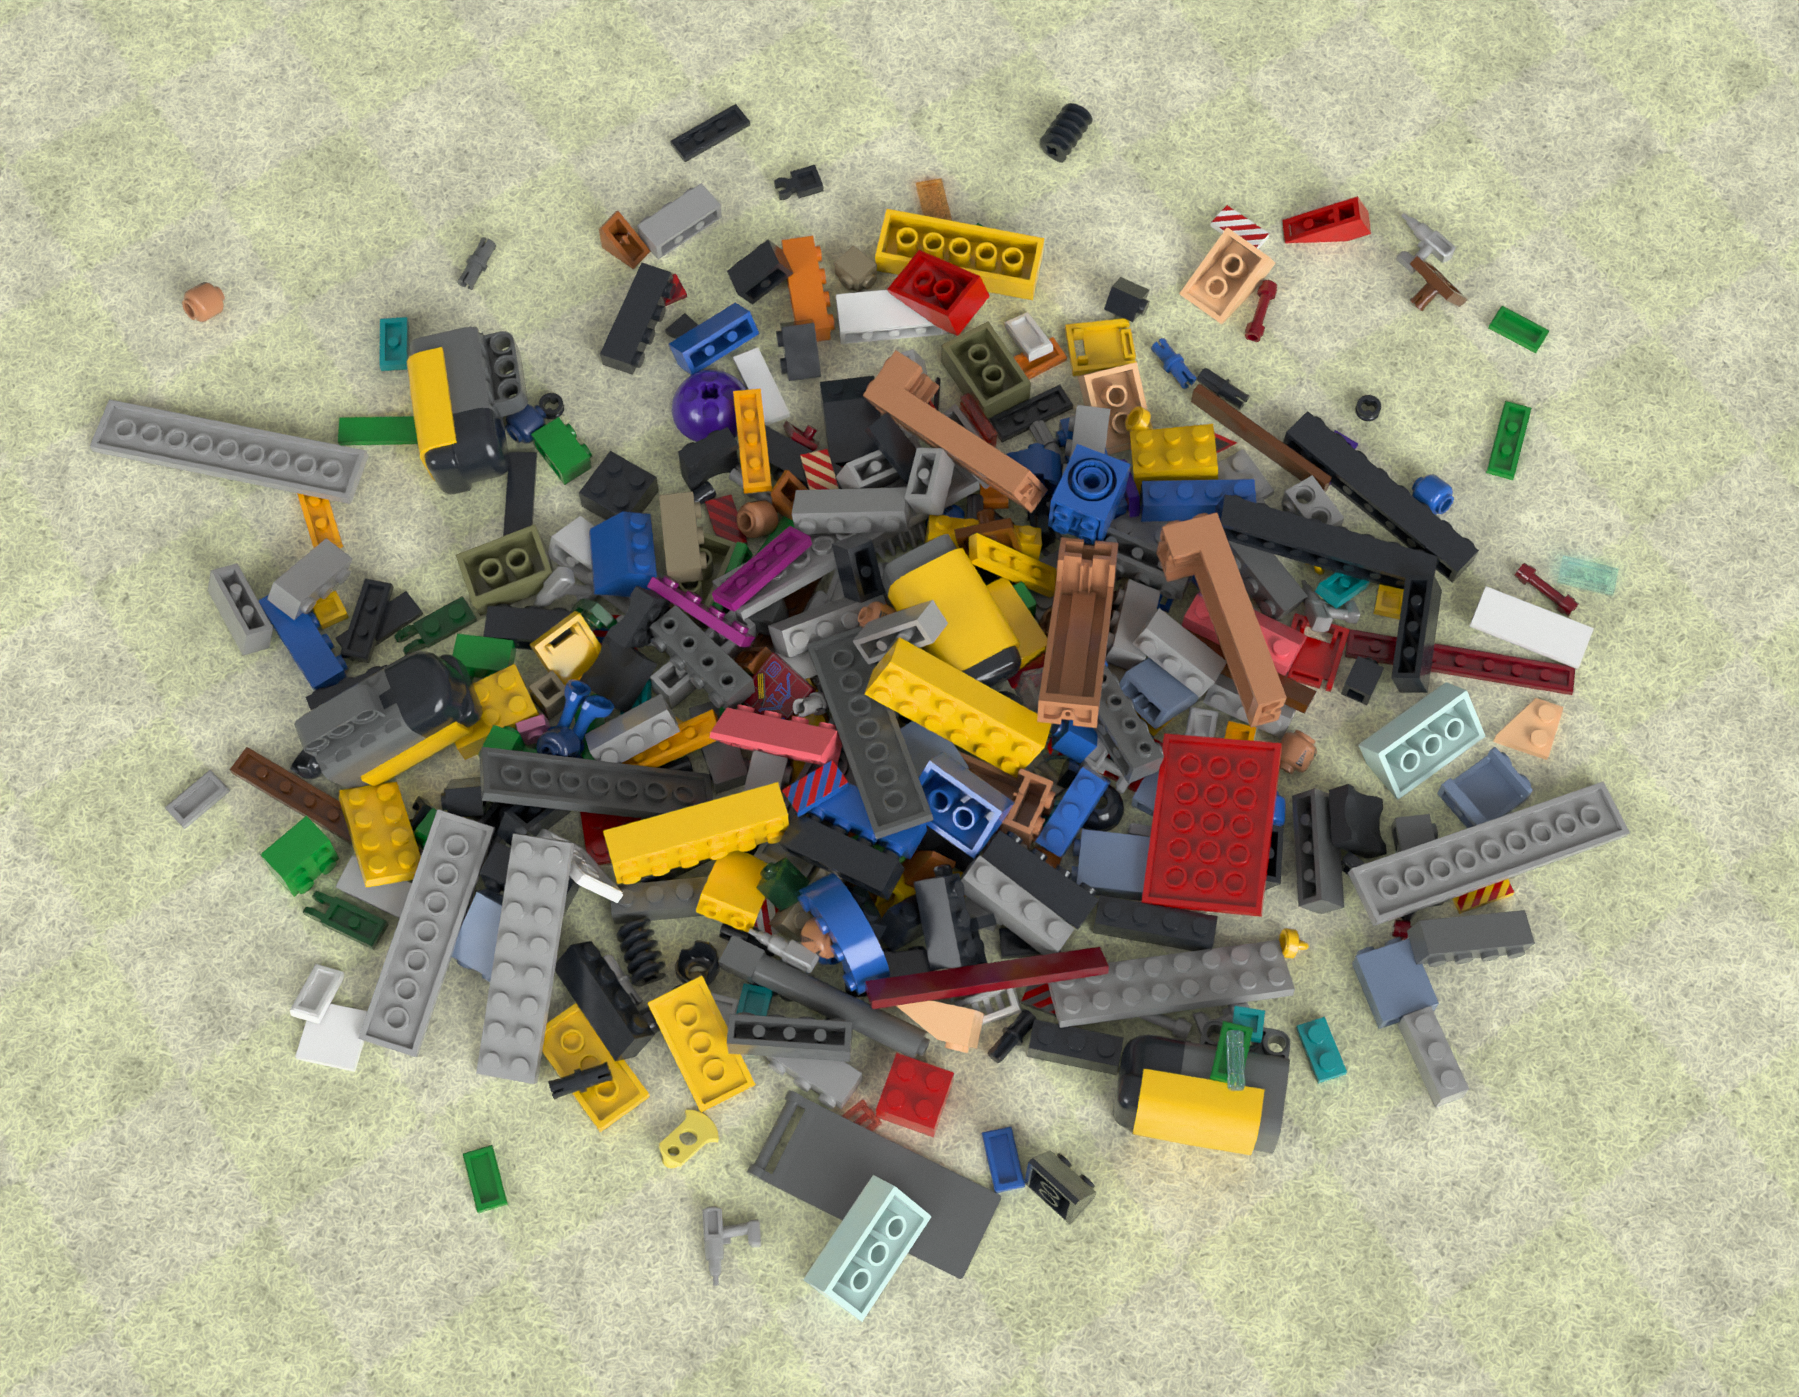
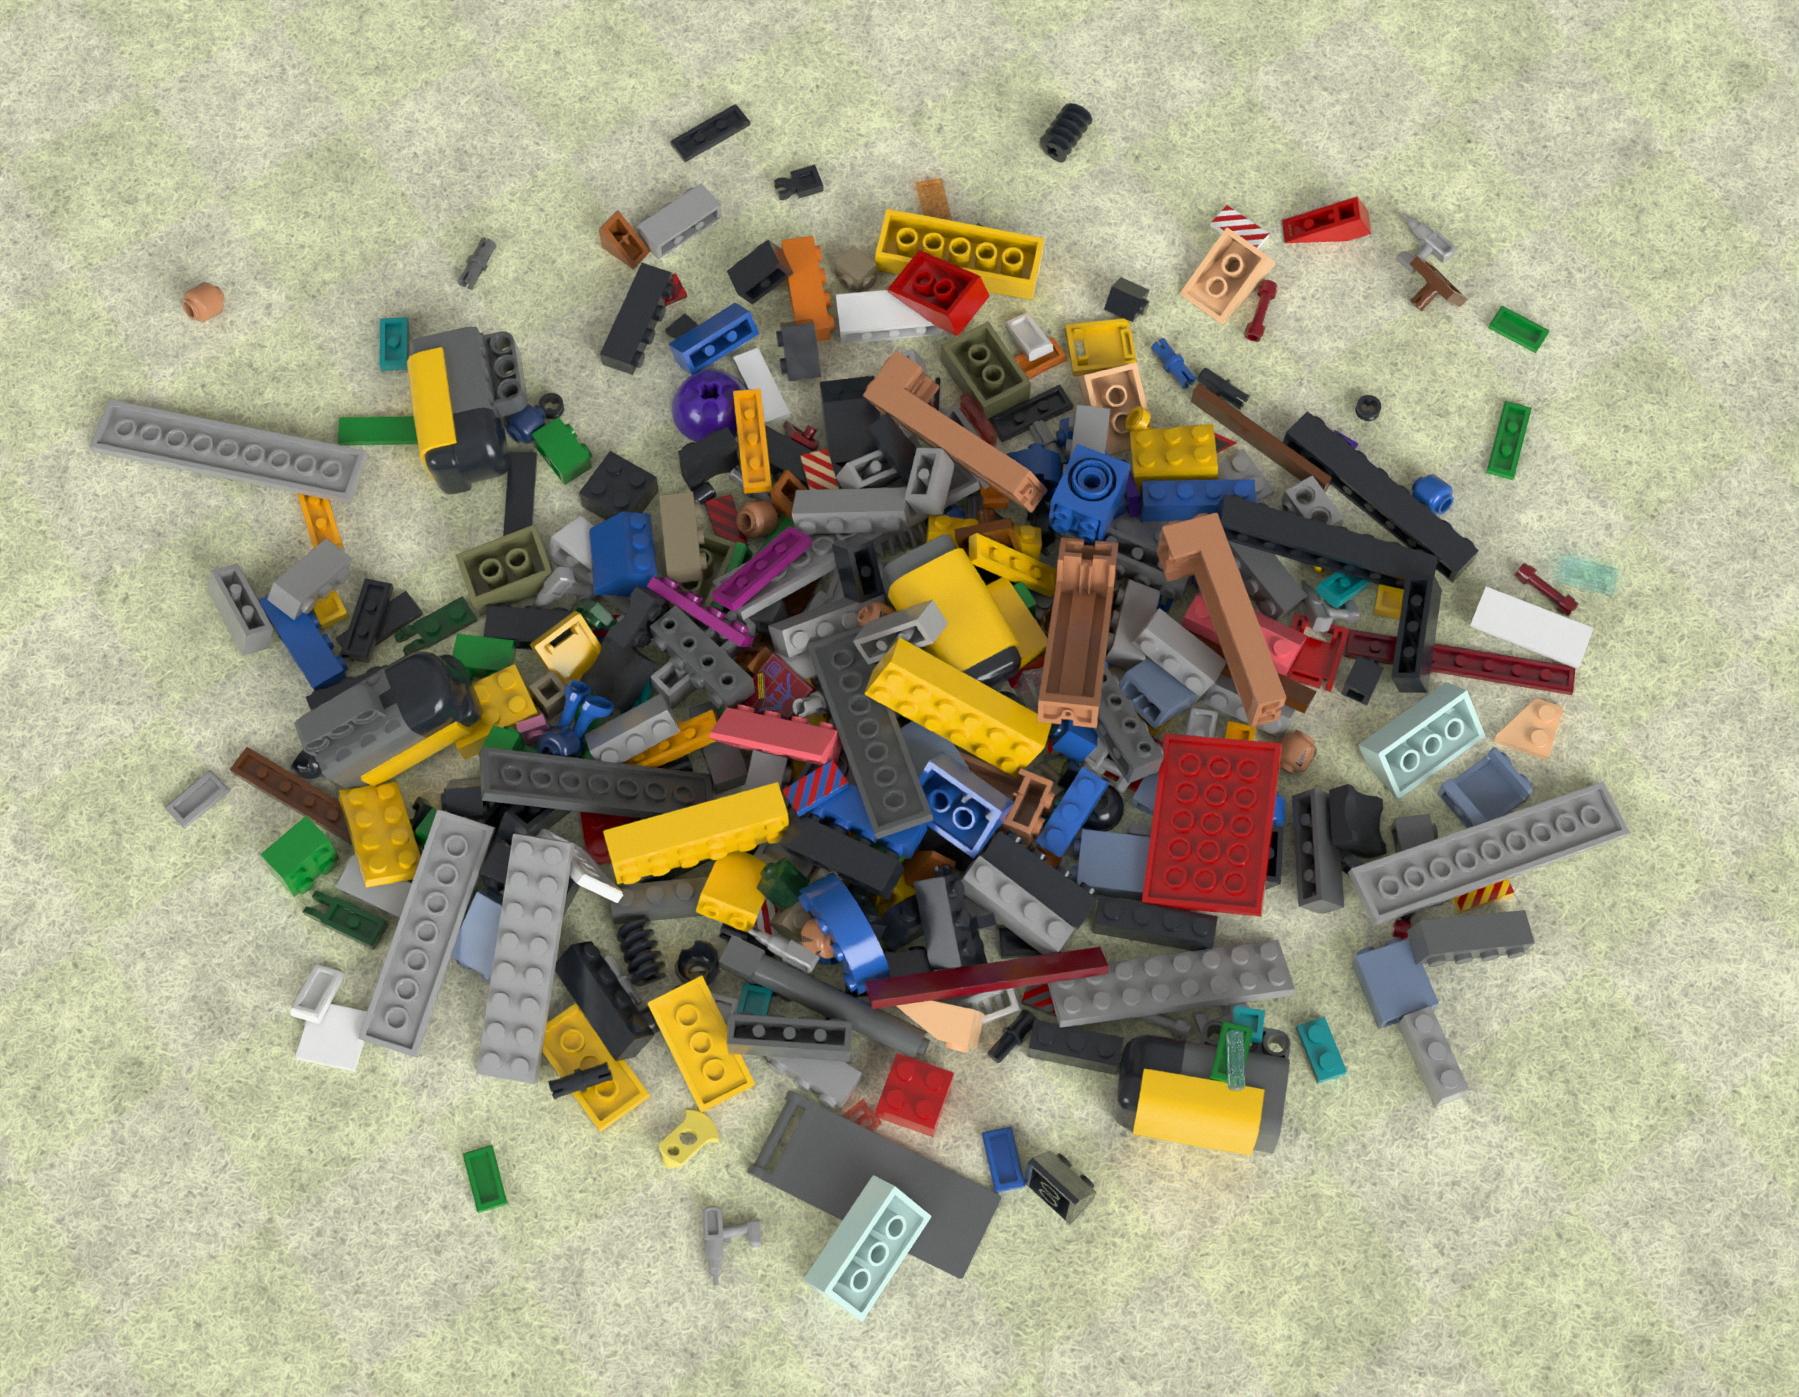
(1290, 943): yellow tile -> none

